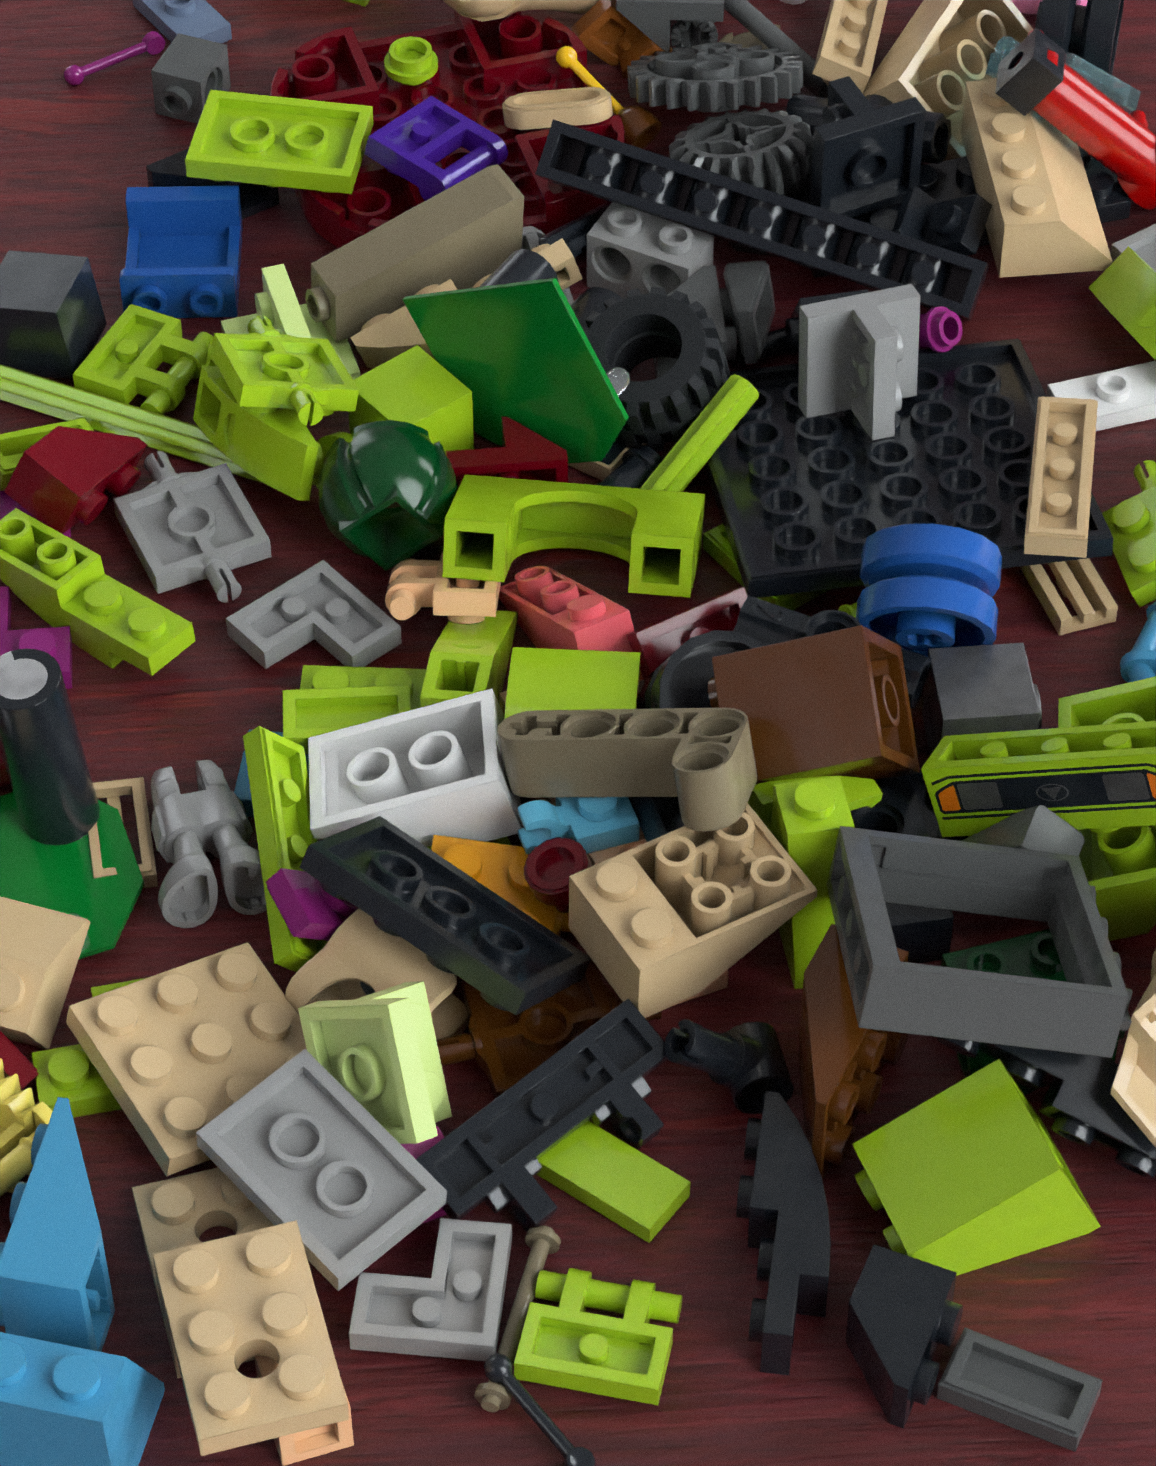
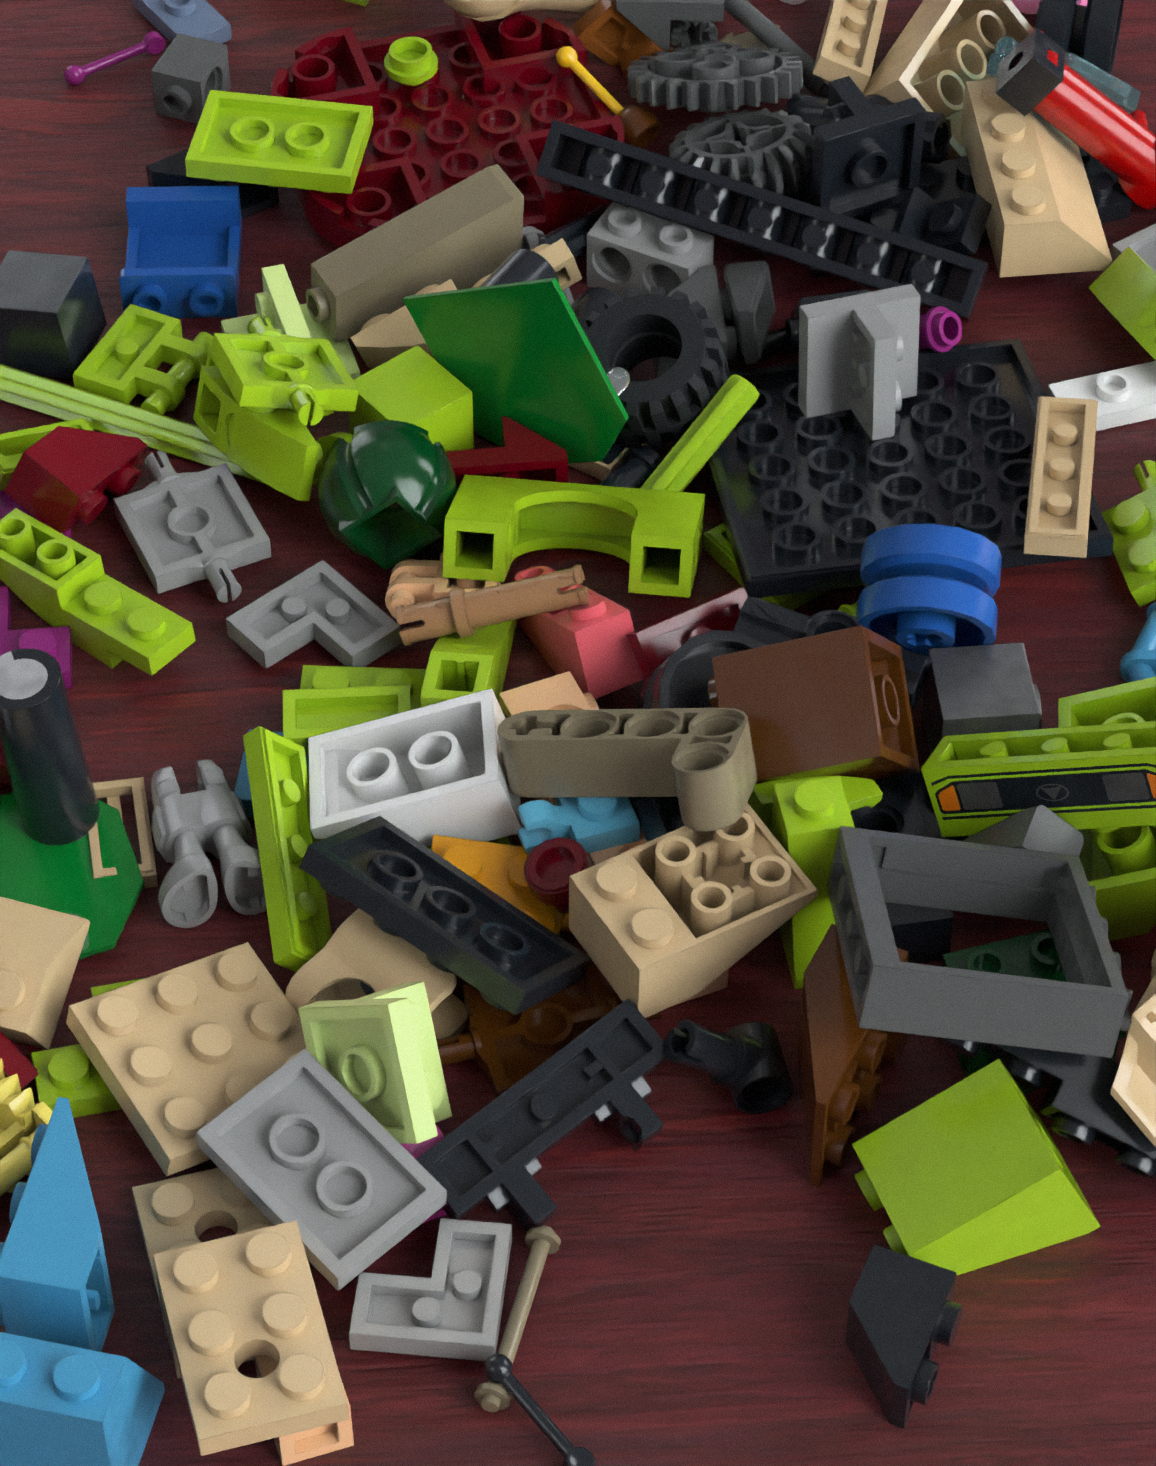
(306, 906): magenta plate -> none
(427, 135): dark purple plate -> none
(491, 605): none -> medium nougat pin
(568, 106): tan tile -> none
(571, 680): lime slope -> none
(594, 1350): lime plate -> none
(615, 1180): lime tile -> none
(787, 1226): black slope -> none
(1019, 1389): dark grey tile -> none
(1091, 584): tan tile -> none

